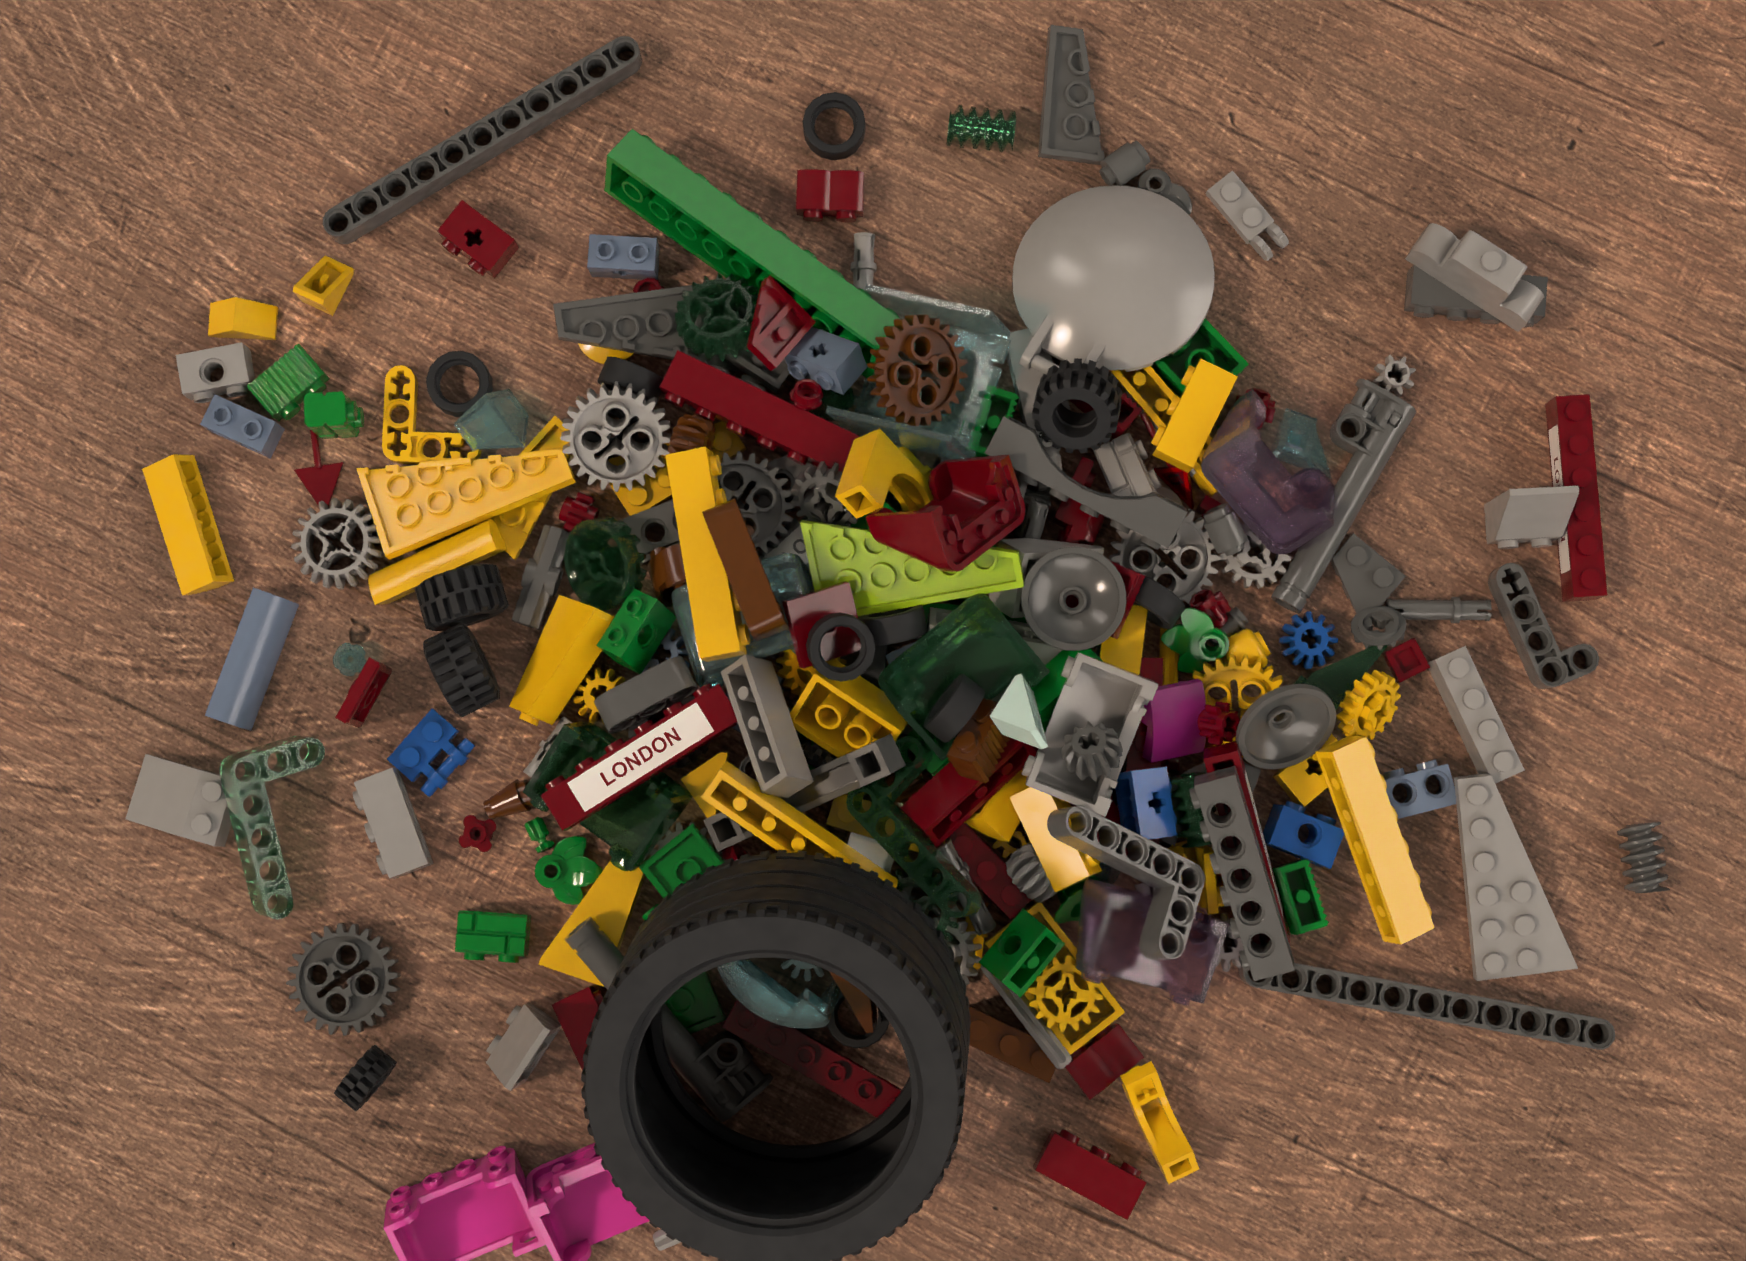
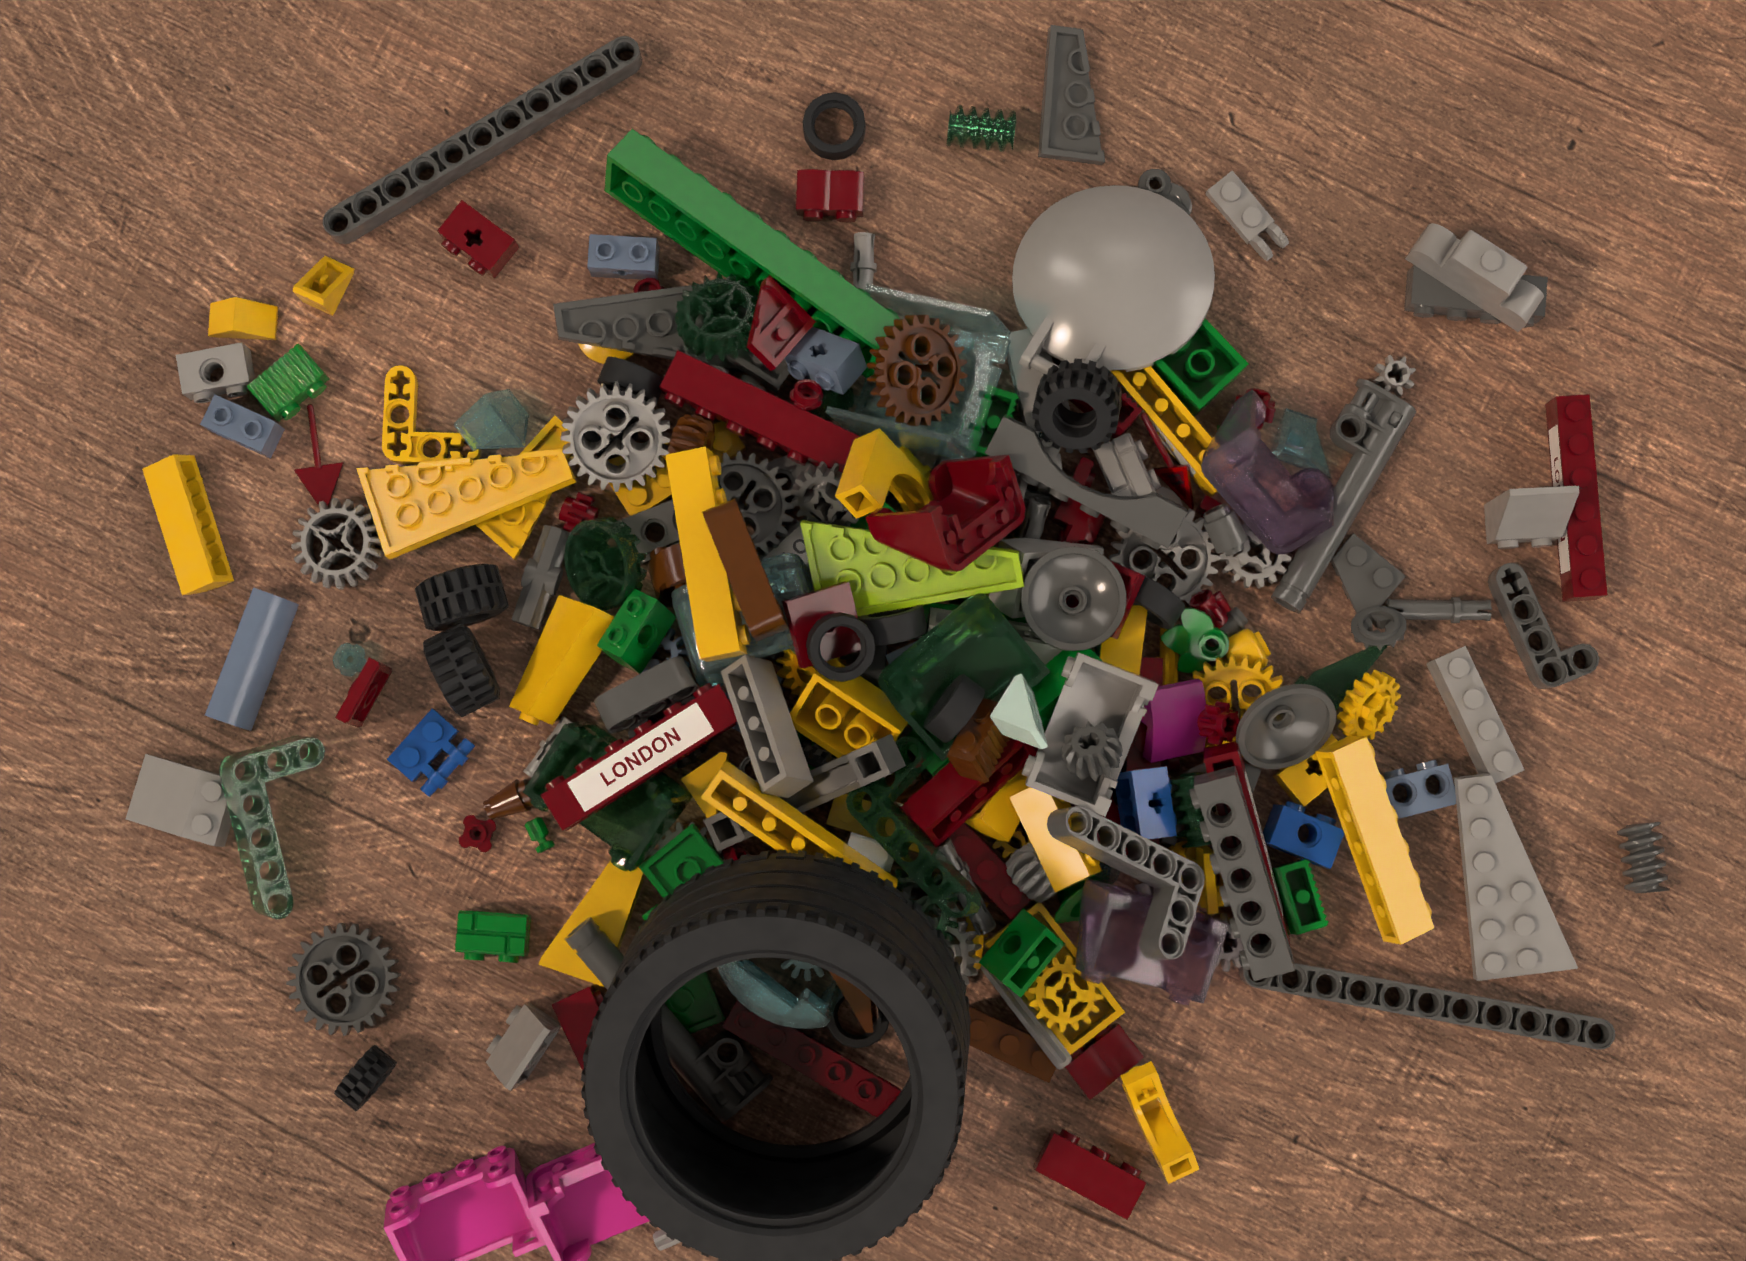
(332, 415): green brick -> none
(392, 823): light grey brick -> none
(447, 361): black tyre -> none
(452, 553): yellow brick -> none
(572, 867): green plate -> none
(590, 689): yellow gear -> none
(1124, 164): dark grey brick -> none
(1193, 415): yellow brick -> none
(1316, 631): blue gear -> none
(1405, 660): dark red plate -> none

